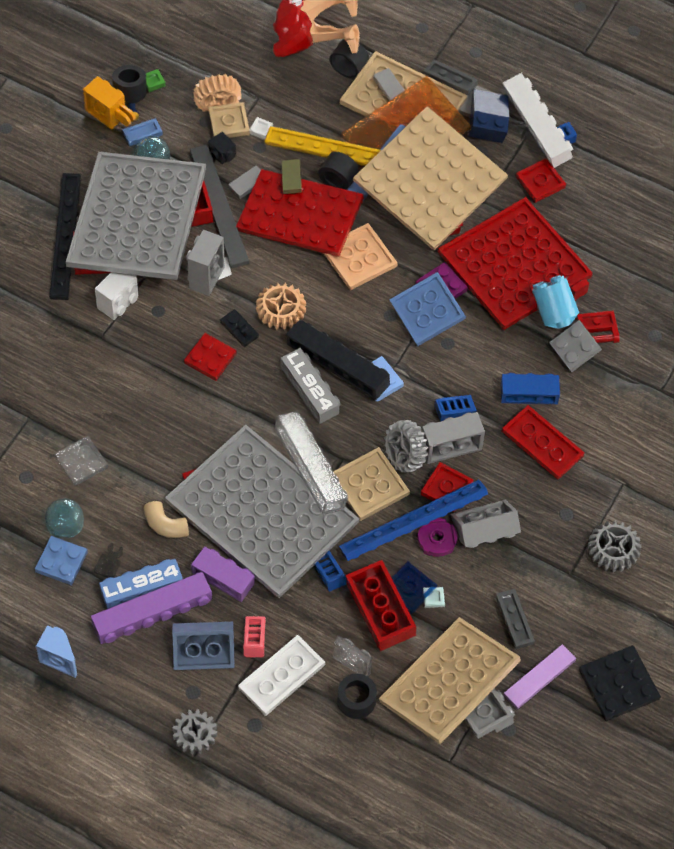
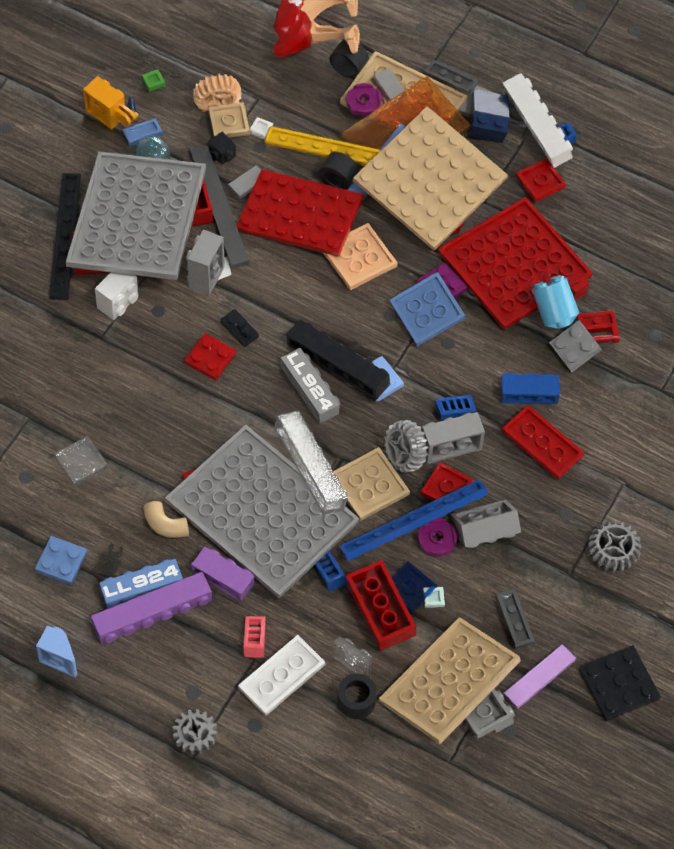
(64, 518): clear light blue cylinder -> none
(131, 82): black piece -> none
(203, 645): sand blue slope -> none
(291, 176): olive tile -> none
(291, 311): light nougat gear -> none
(361, 91): none -> magenta plate

